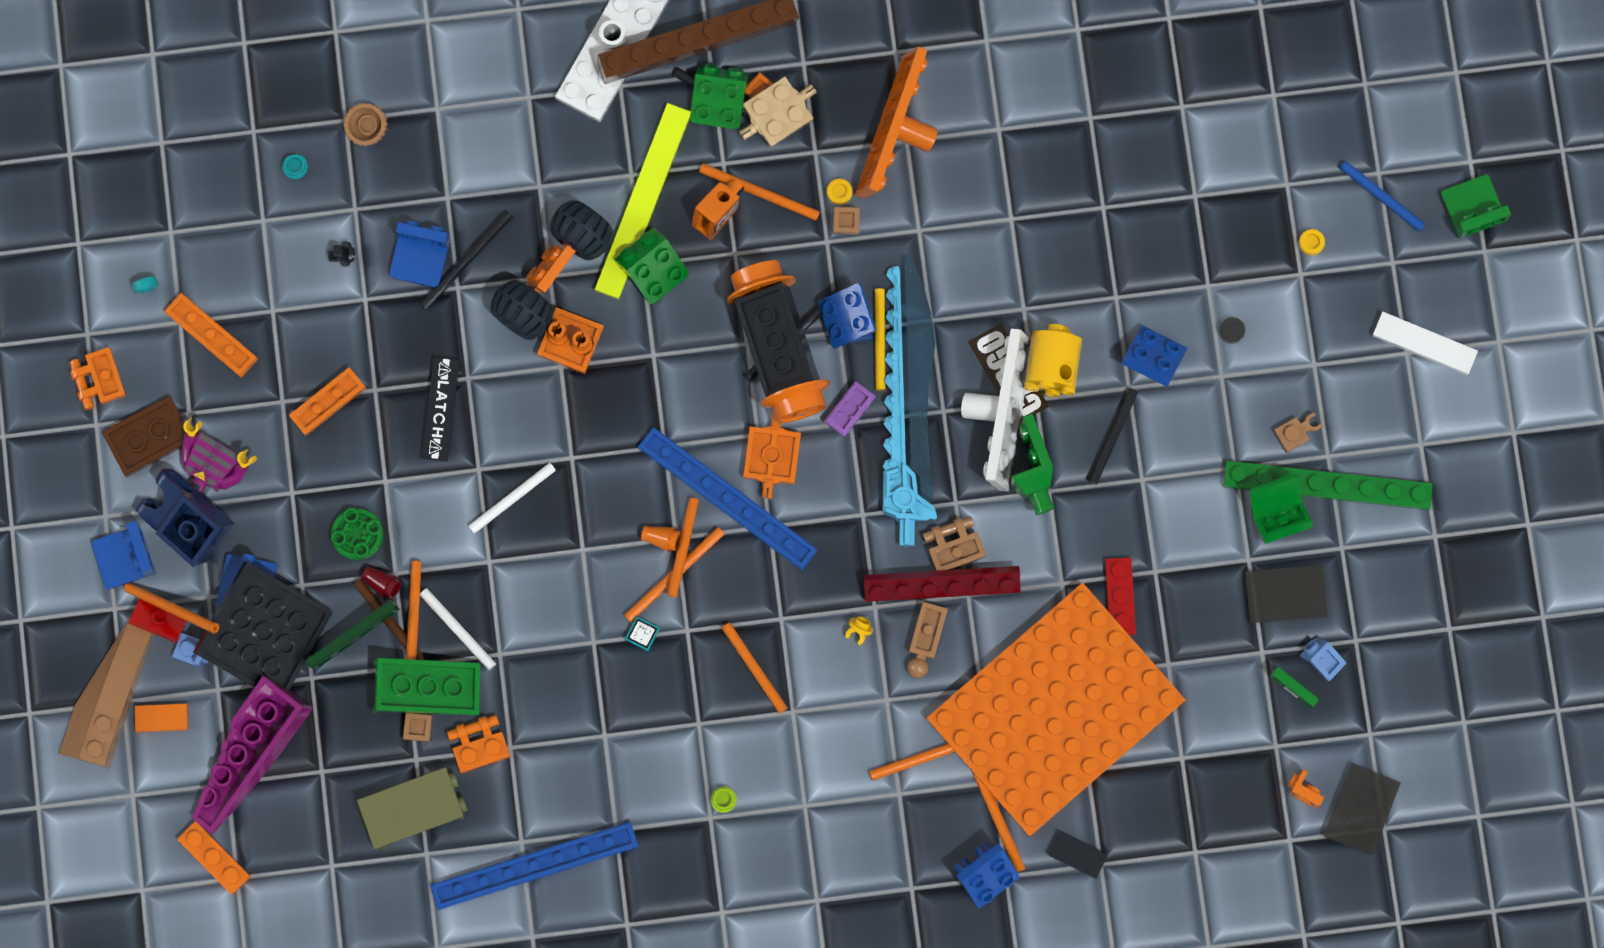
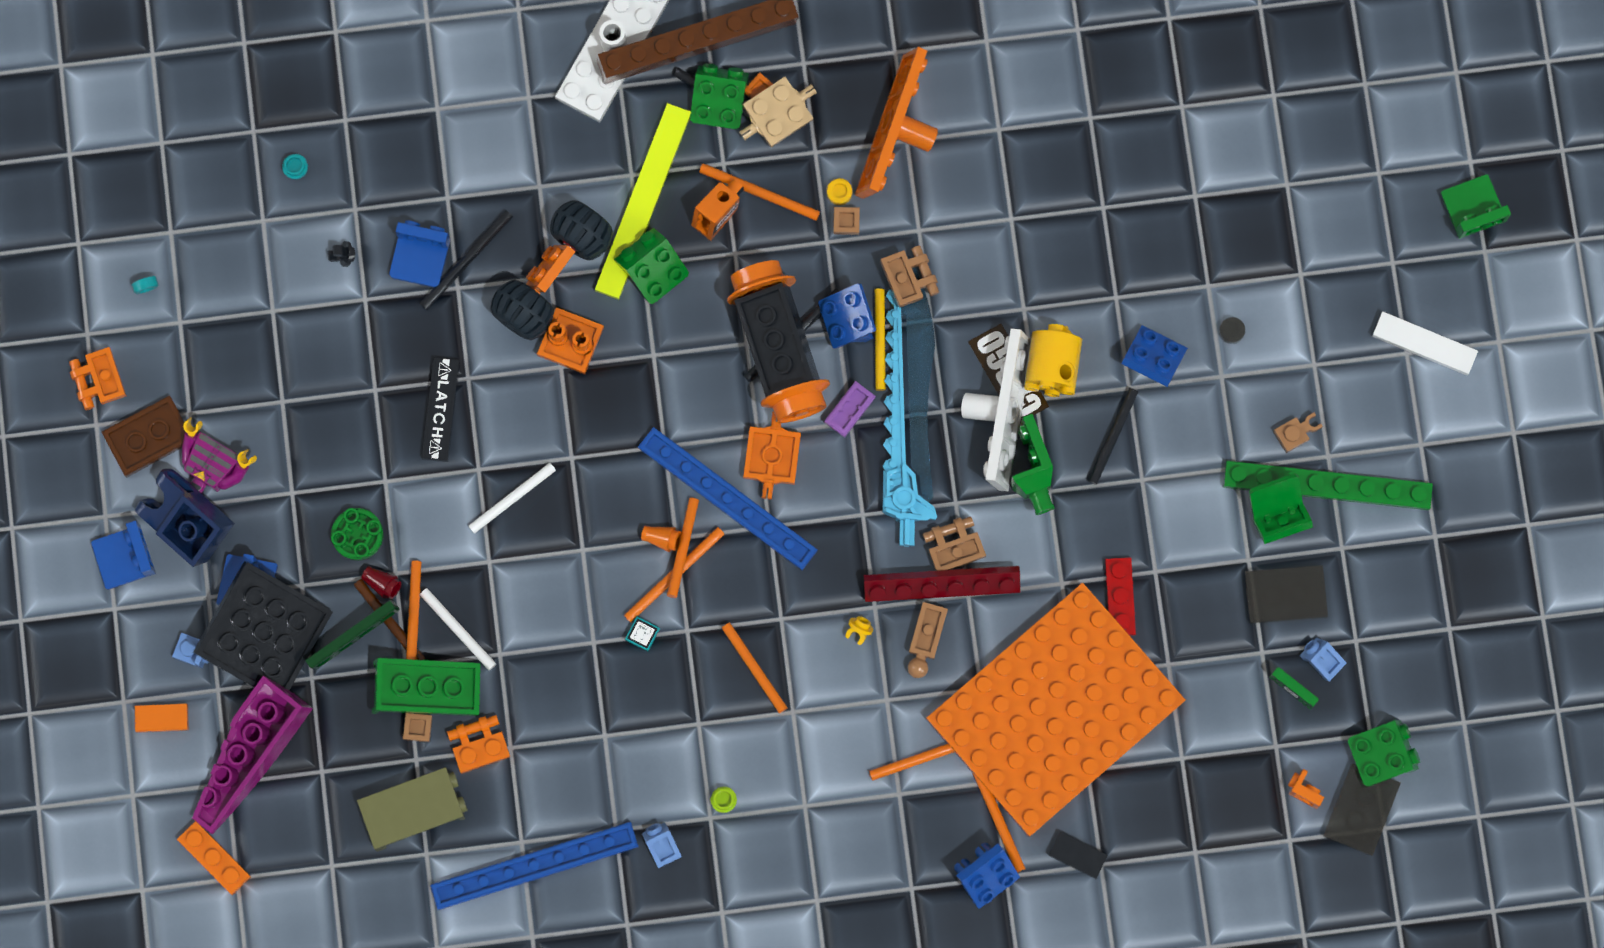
(106, 700): medium nougat wedge -> none
(157, 621): red plate -> none
(171, 607): orange piece -> none
(211, 335): orange tile -> none
(327, 401): orange plate -> none
(365, 124): medium nougat hat -> none
(661, 844): none -> medium blue bracket
(902, 278): none -> medium nougat plate
(1311, 242): yellow tile -> none
(1382, 196): blue bar -> none
(1383, 752): none -> green bracket

